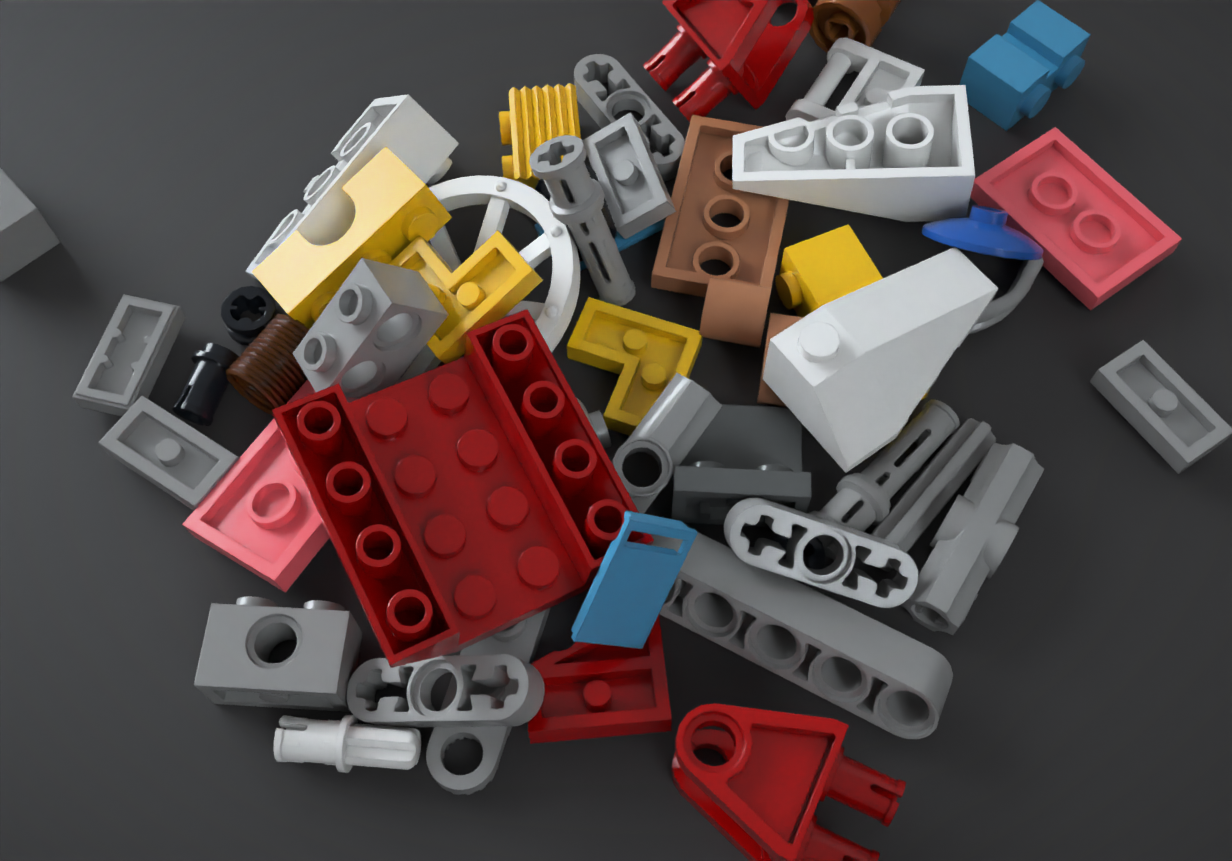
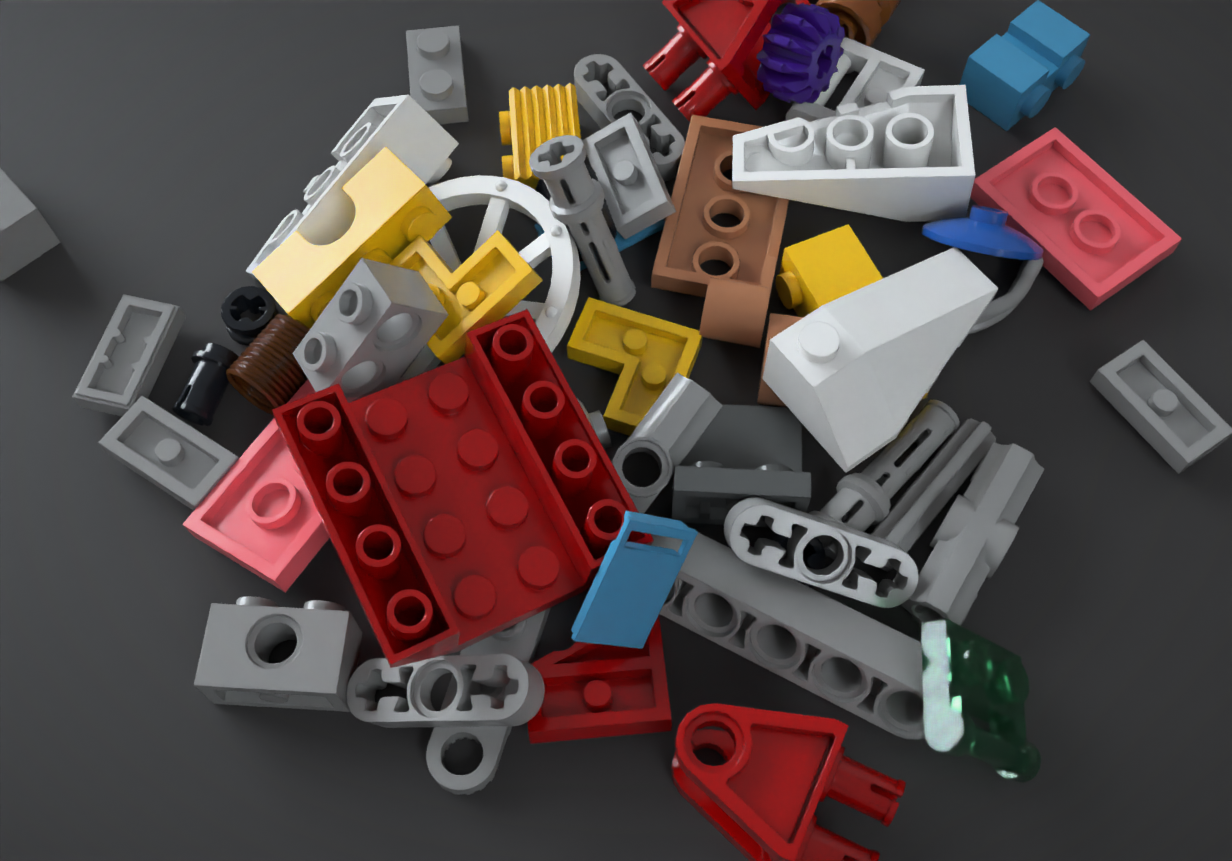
(346, 743): white axle -> none
(438, 73): none -> light grey plate
(800, 53): none -> dark purple gear
(981, 680): none -> clear green plate

